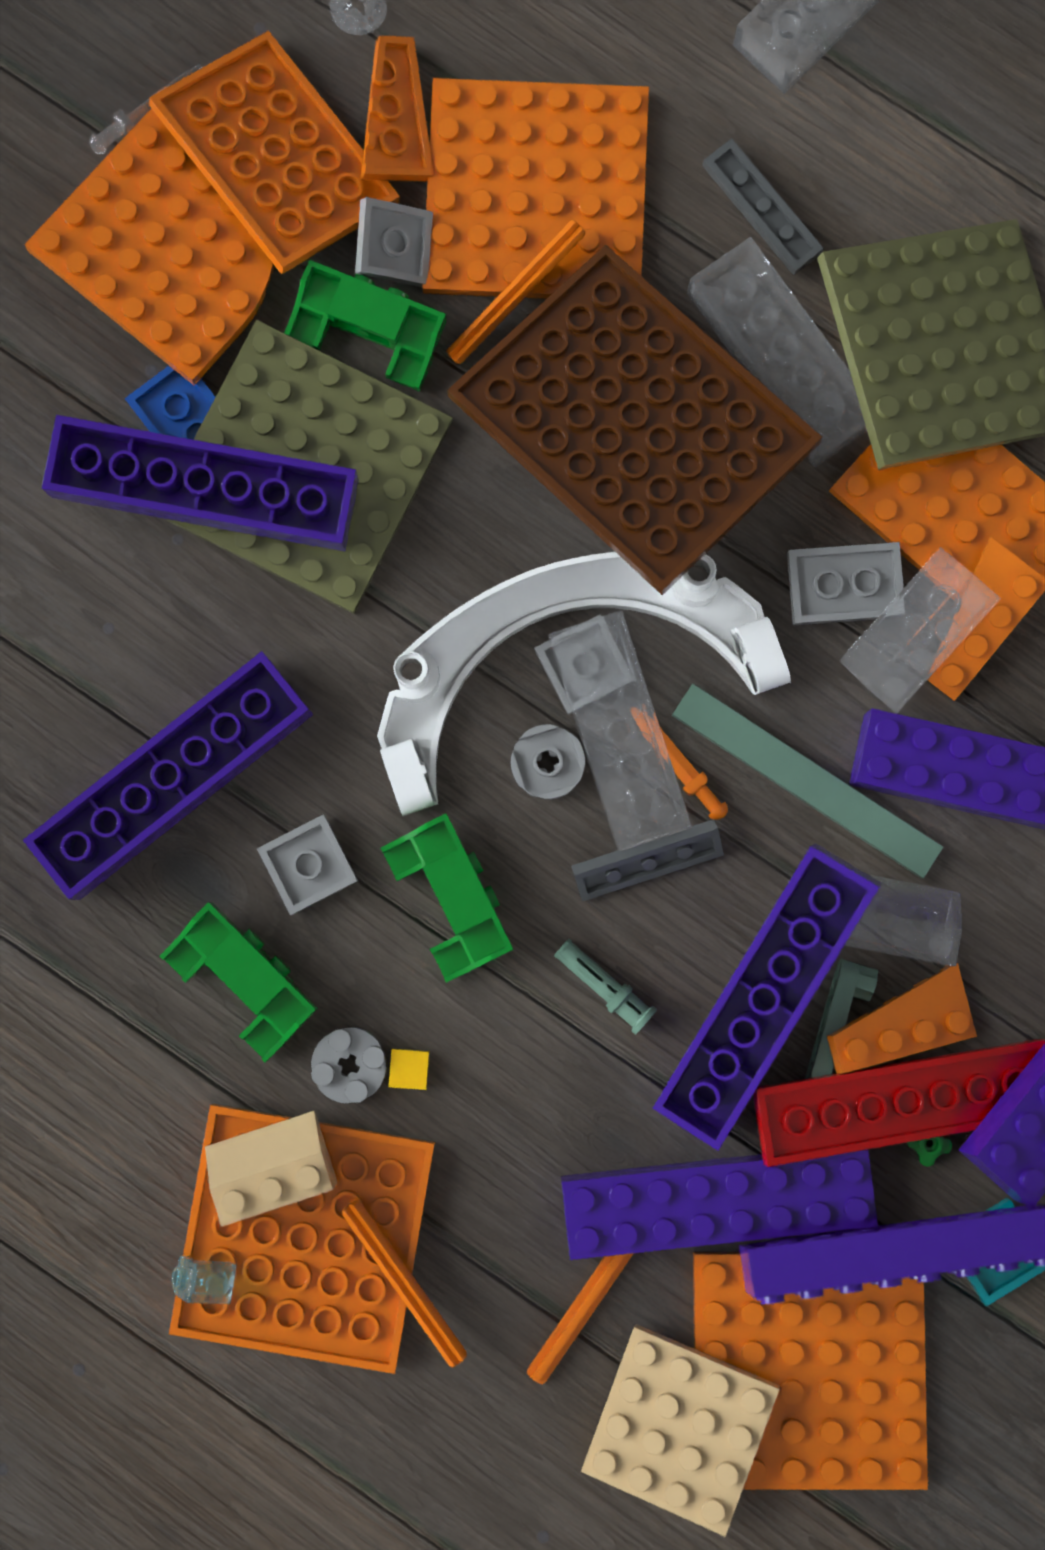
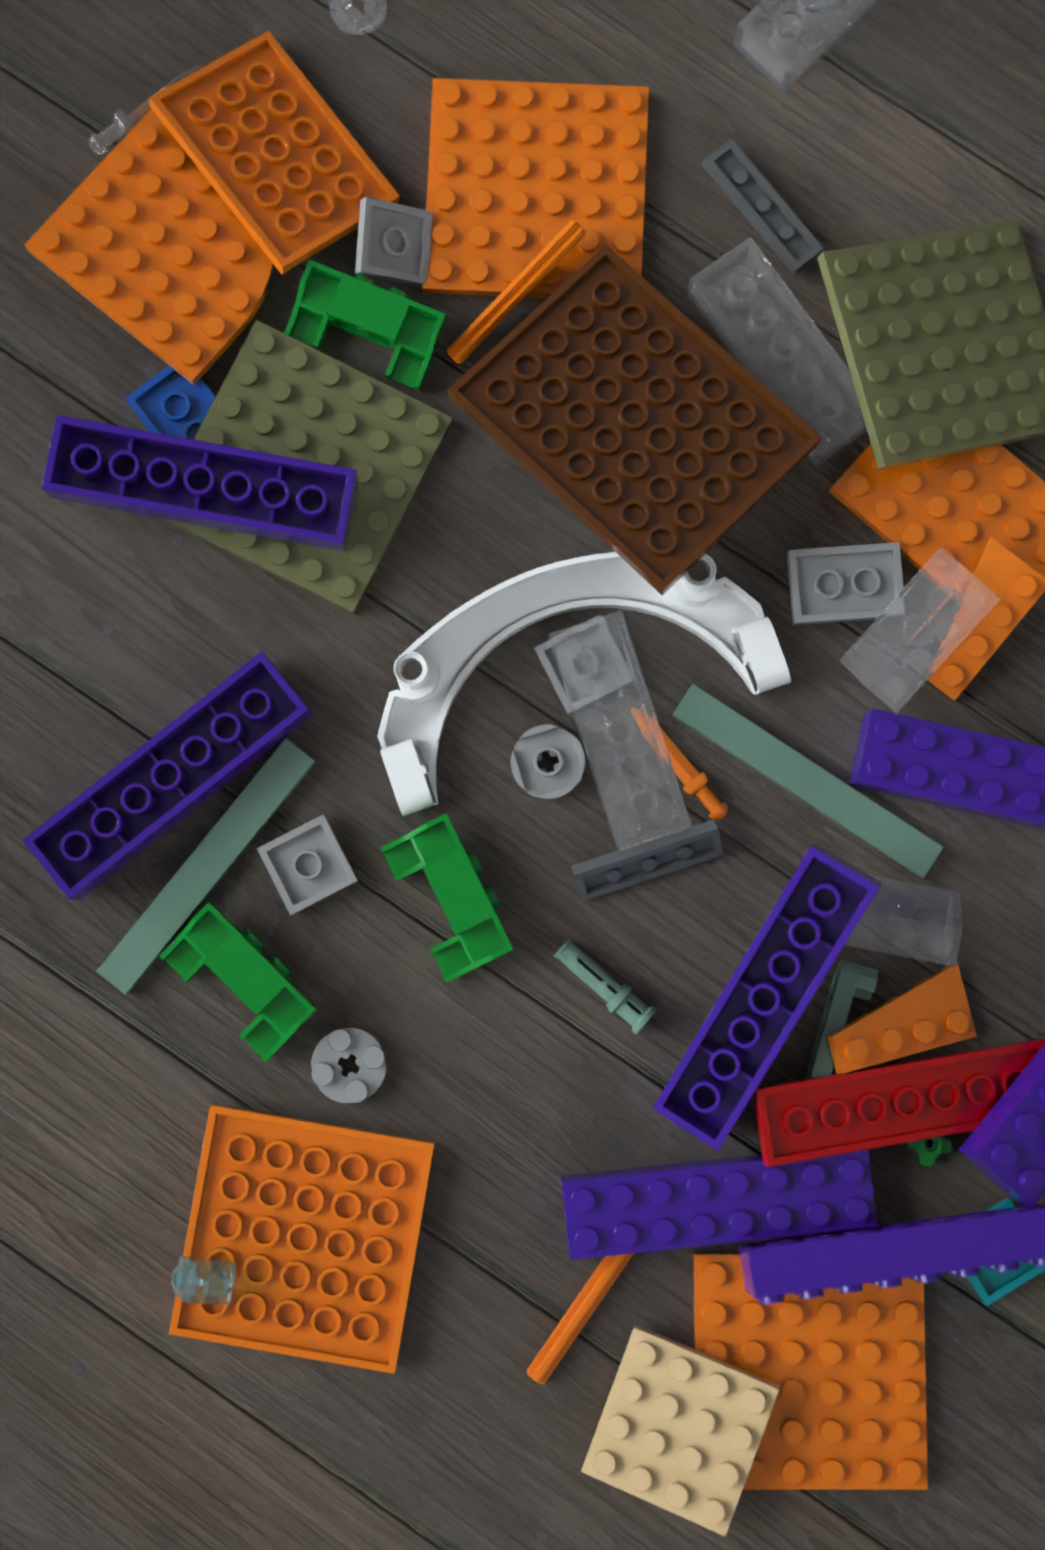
(206, 867): none -> sand green tile
(269, 1168): tan slope -> none
(396, 120): orange wing -> none
(404, 1283): orange axle -> none
(409, 1069): yellow tile -> none

